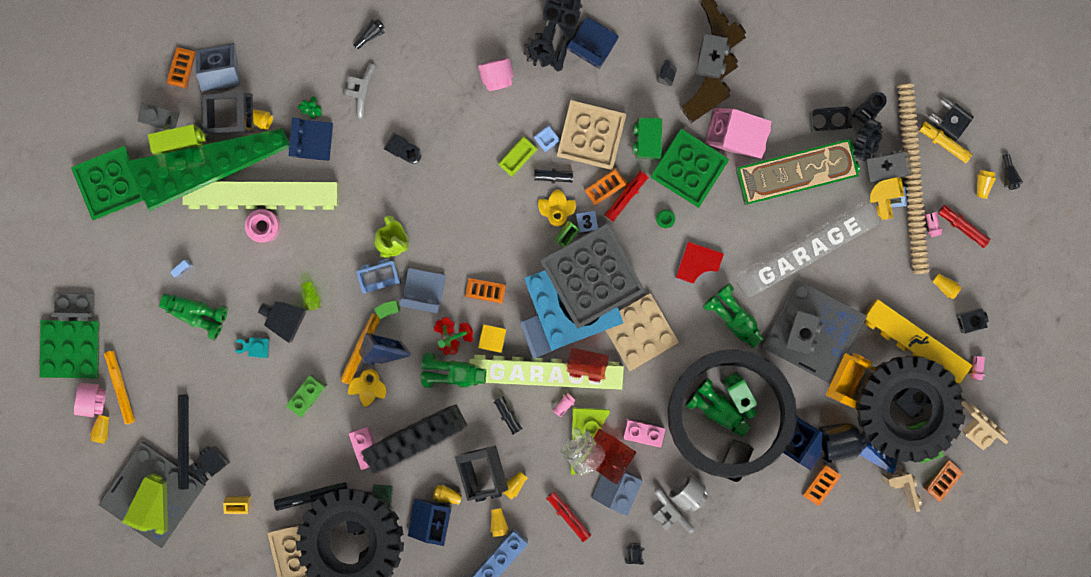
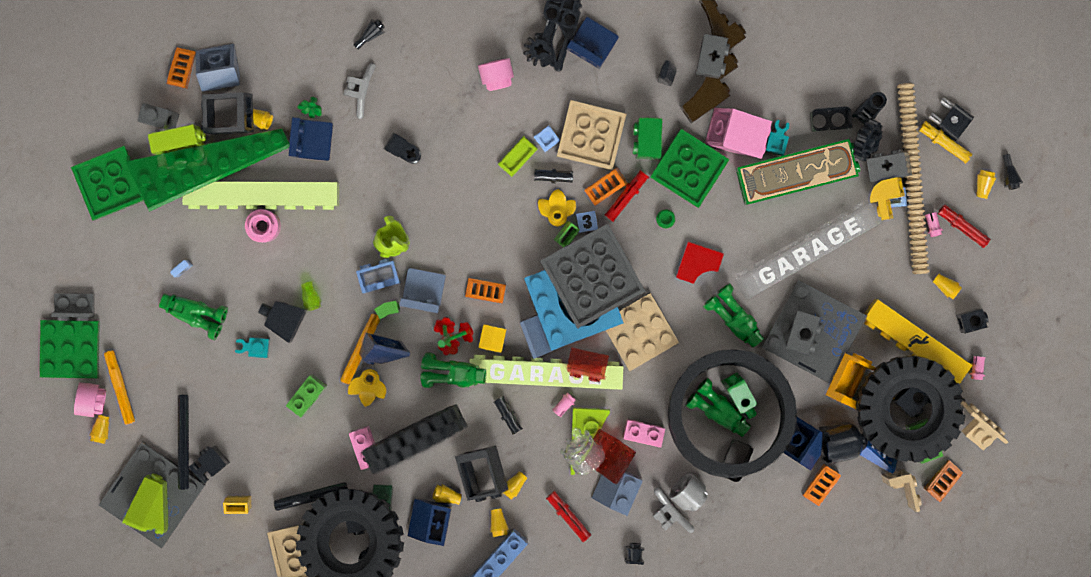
(777, 141): none -> teal plate

